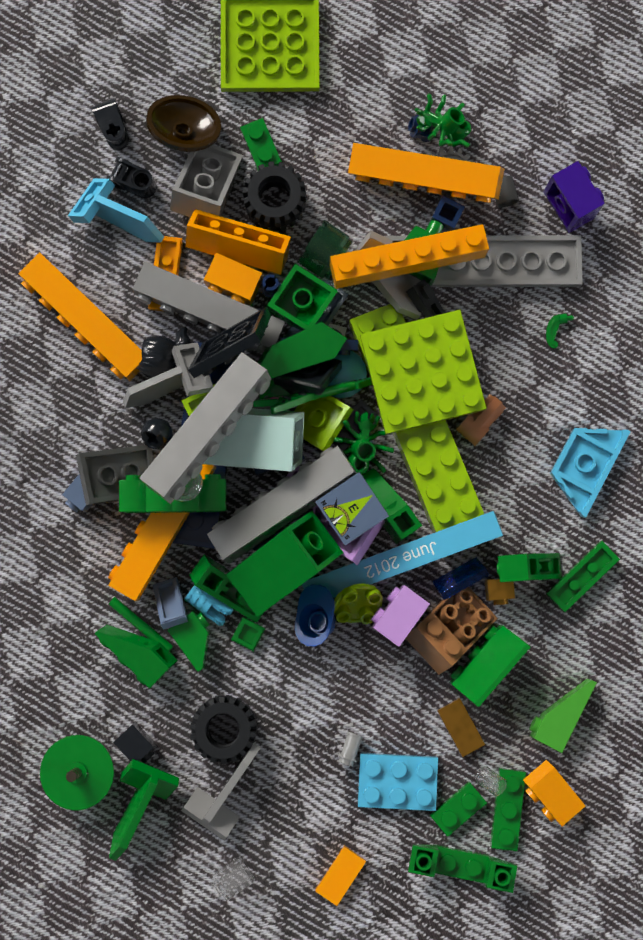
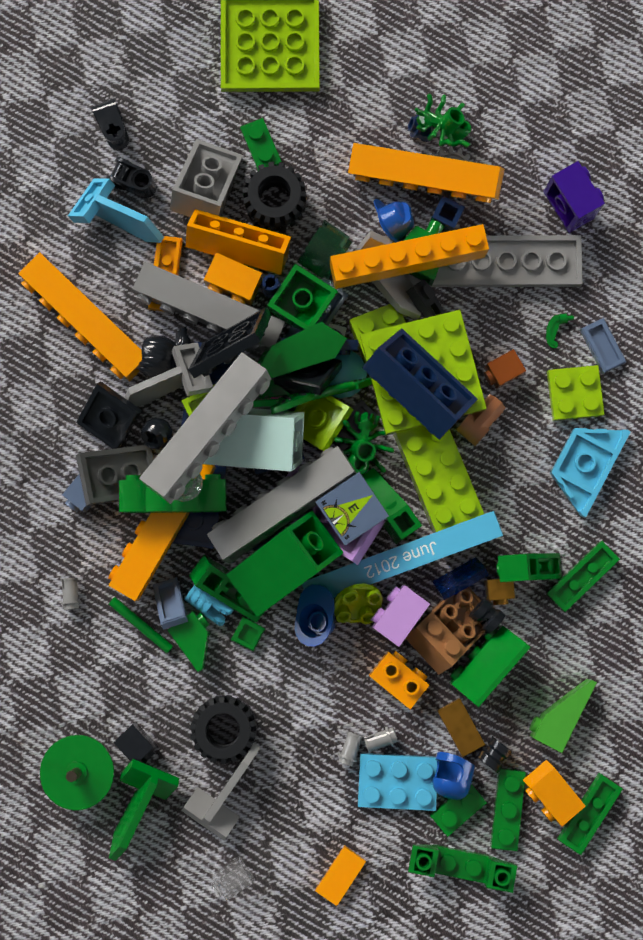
(70, 594): none -> light grey pin
(108, 416): none -> black tile
(142, 655): green slope -> none
(183, 123): dark brown dish -> none
(381, 739): none -> light grey pin
(395, 219): none -> blue piece
(399, 679): none -> light orange brick
(419, 383): none -> dark blue slope
(452, 776): none -> blue helmet
(487, 615): none -> black wheel
(489, 779): clear piece -> none
(495, 753): none -> black wheel
(504, 369): none -> dark orange brick
(508, 193): dark grey beam -> none
(575, 393): none -> lime plate
(584, 824): none -> green plate
(602, 346): none -> sand blue tile

